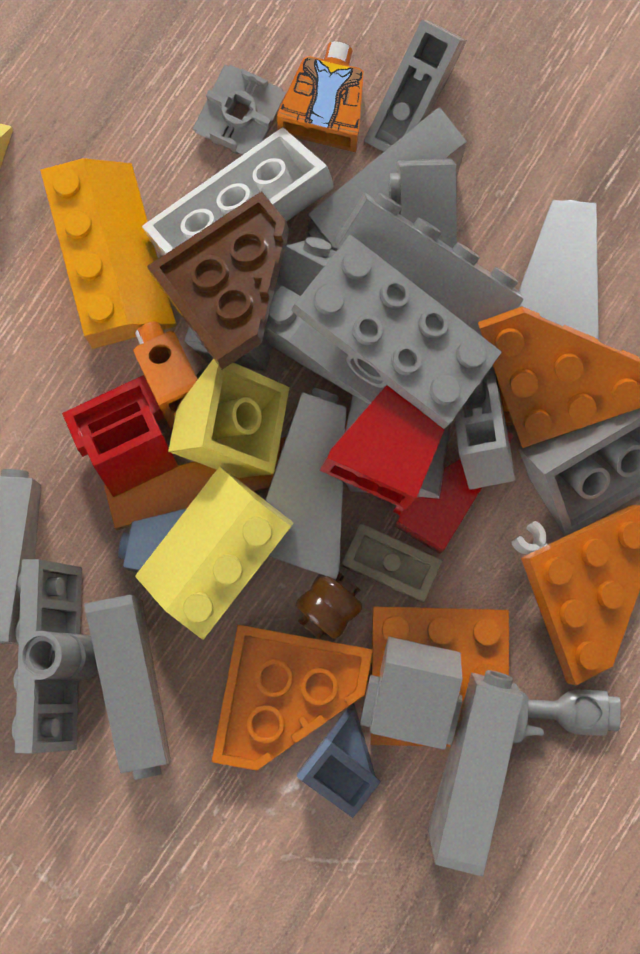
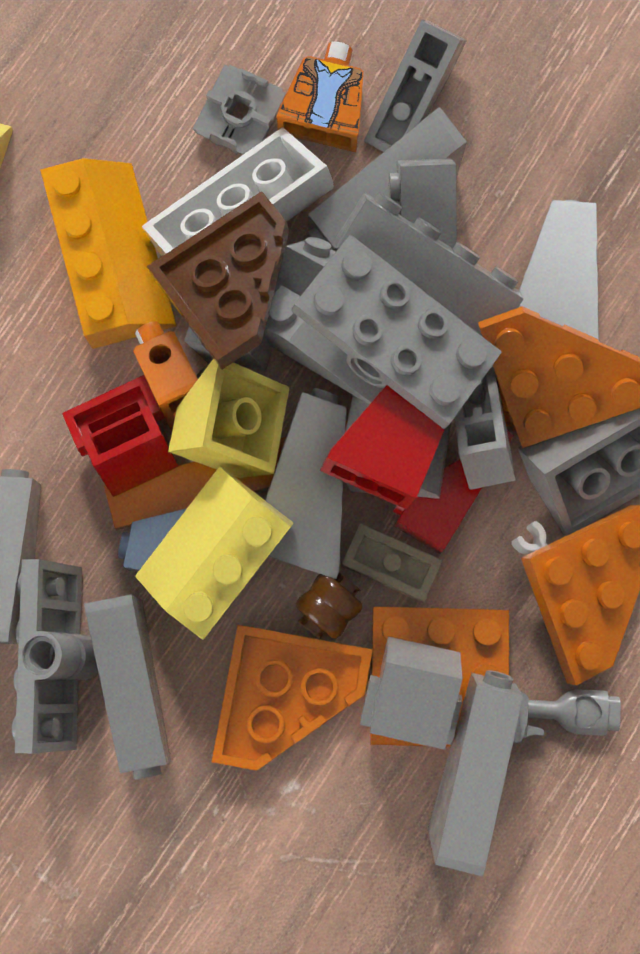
(342, 765): sand blue slope -> none

